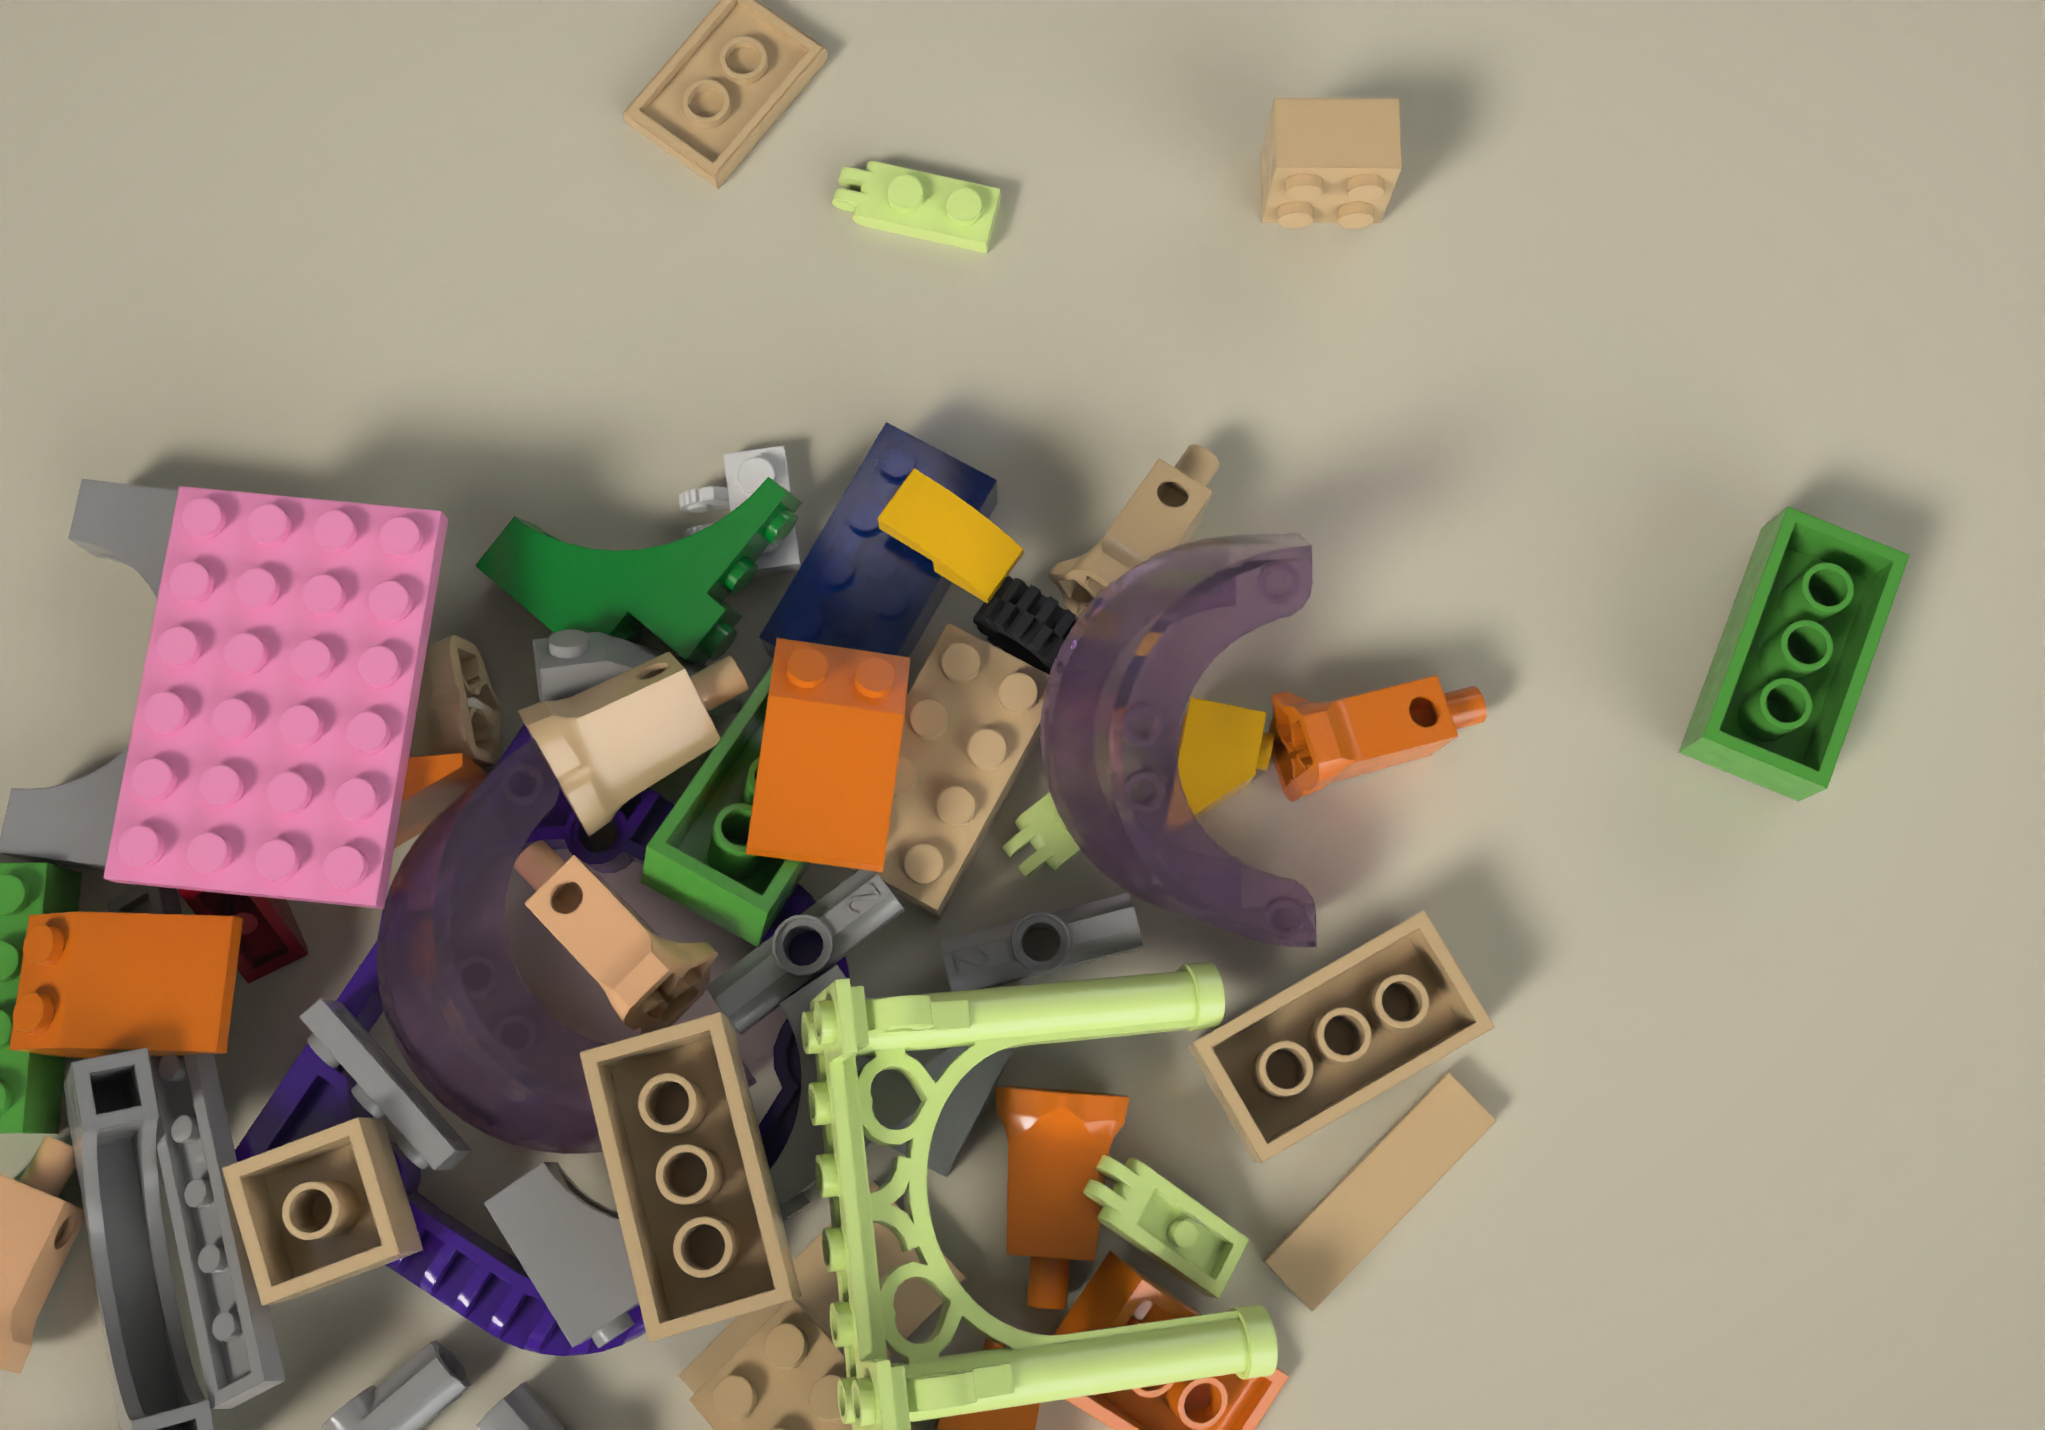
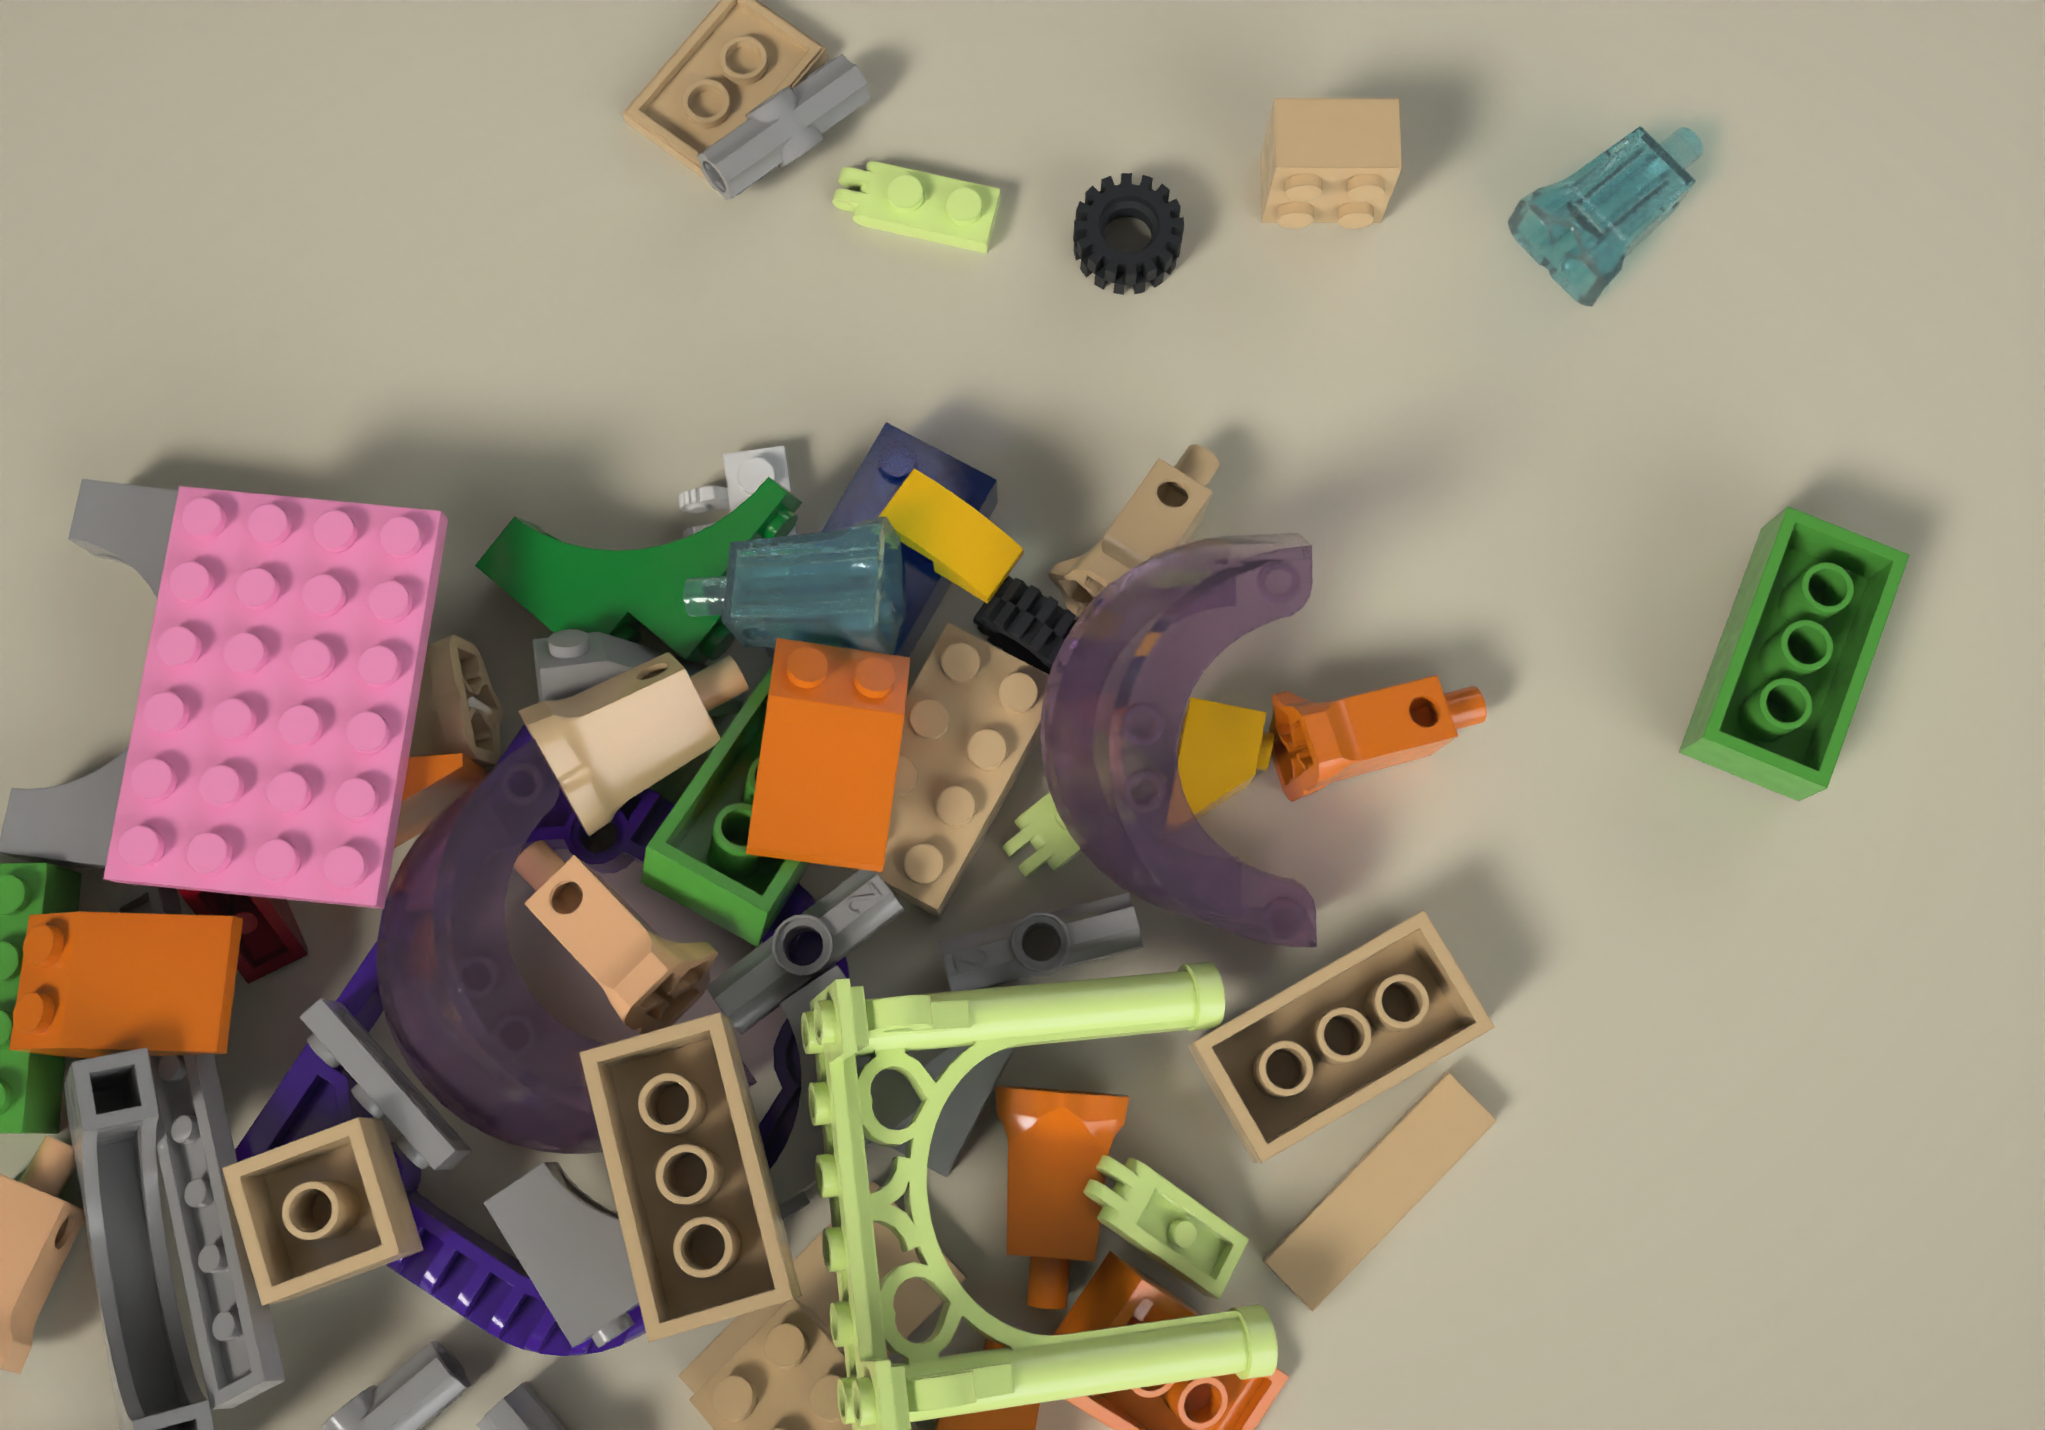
(784, 127): none -> light grey piece
(810, 589): none -> clear light blue piece
(1128, 201): none -> black tyre
(1605, 210): none -> clear light blue piece

